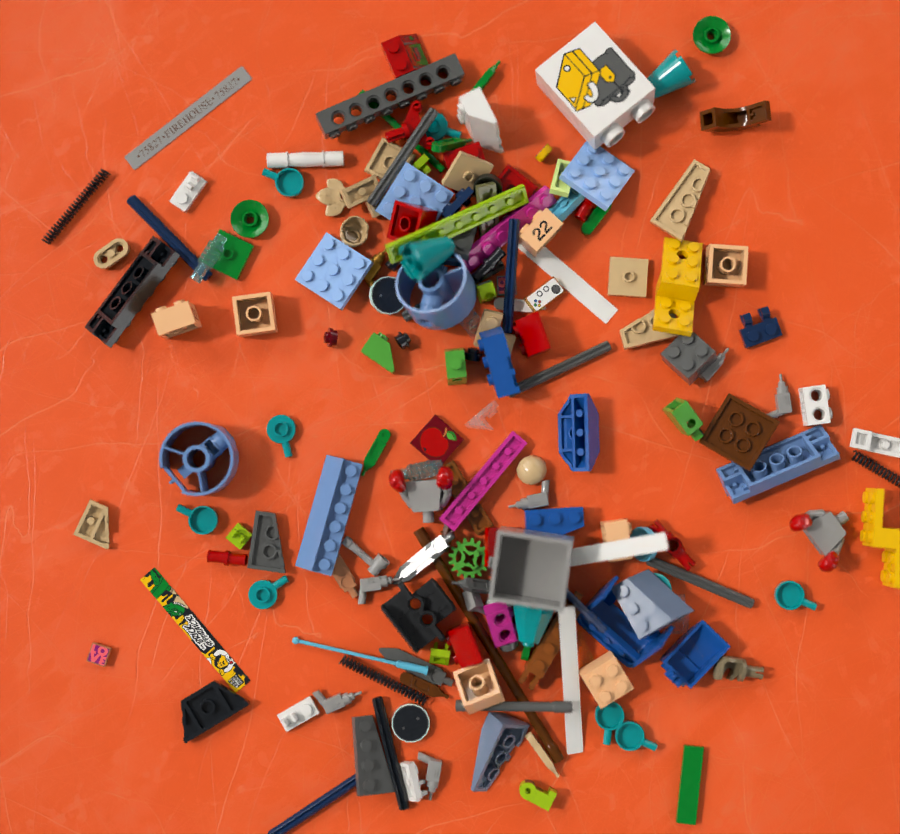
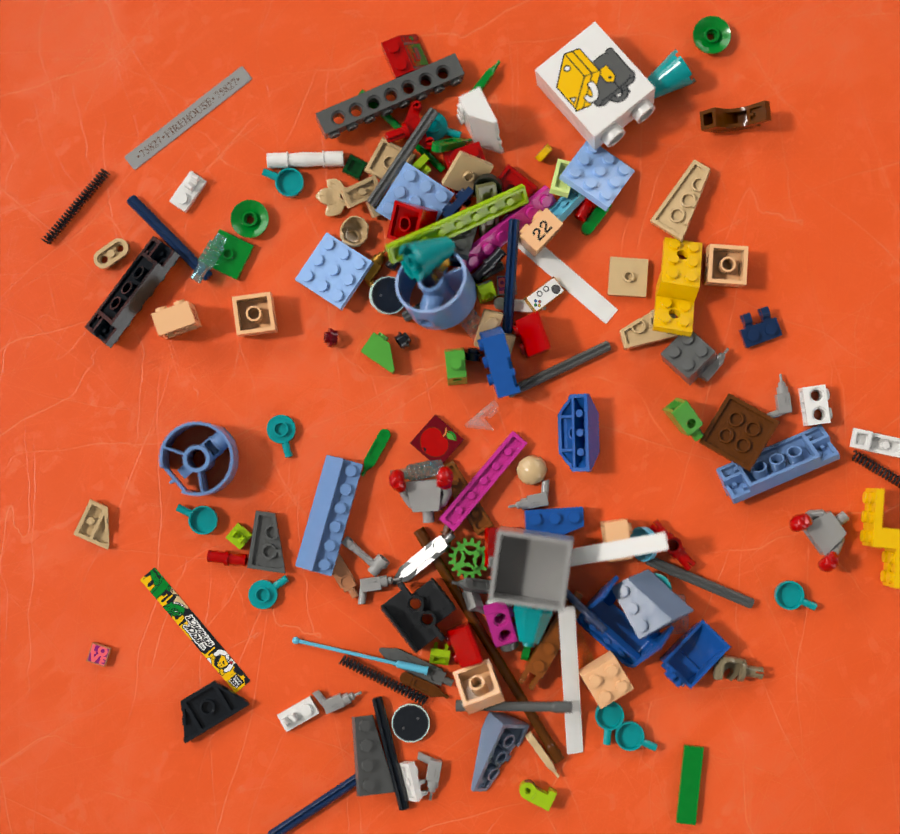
(354, 167): none -> dark green tile
(437, 273): none -> piece

